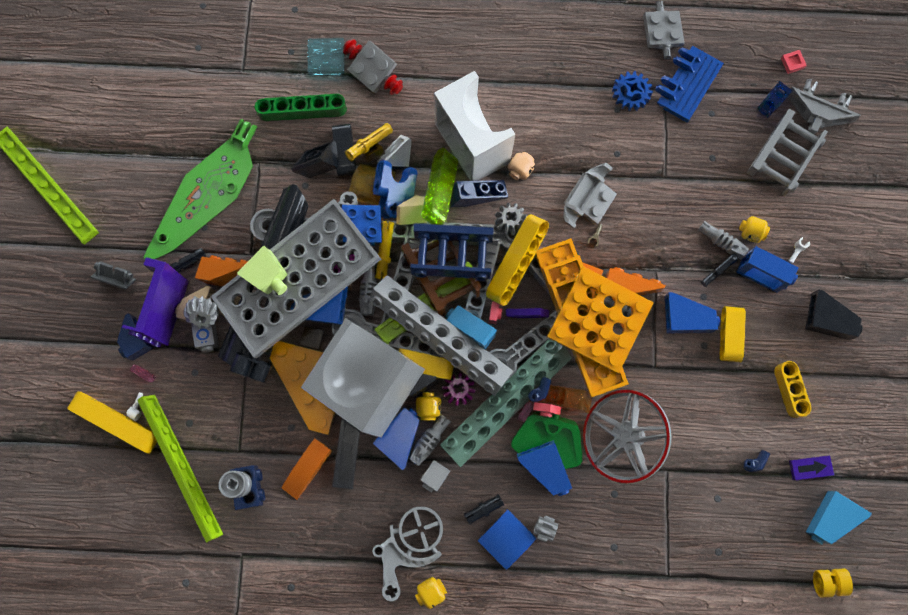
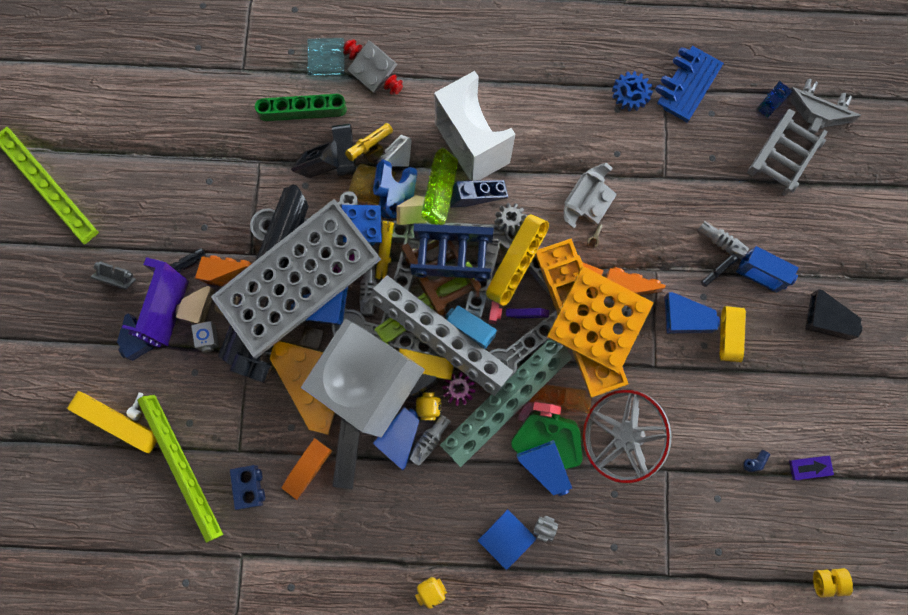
(143, 373): clear pink tile -> none
(201, 312): light grey gear -> none
(205, 191): bright green wing -> none
(235, 484): light grey wheel -> none
(264, 272): yellowish green torso -> none
(393, 556): light grey piece -> none
(434, 476): light grey brick -> none
(483, 509): black pin -> none
(521, 166): light nougat head -> none
(540, 392): dark blue arm -> none
(663, 29): light grey plate -> none
(754, 229): yellow head -> none
(793, 61): coral plate -> none
(795, 379): yellow beam -> none
(798, 248): white hand -> none
(835, 518): dark azure slope -> none

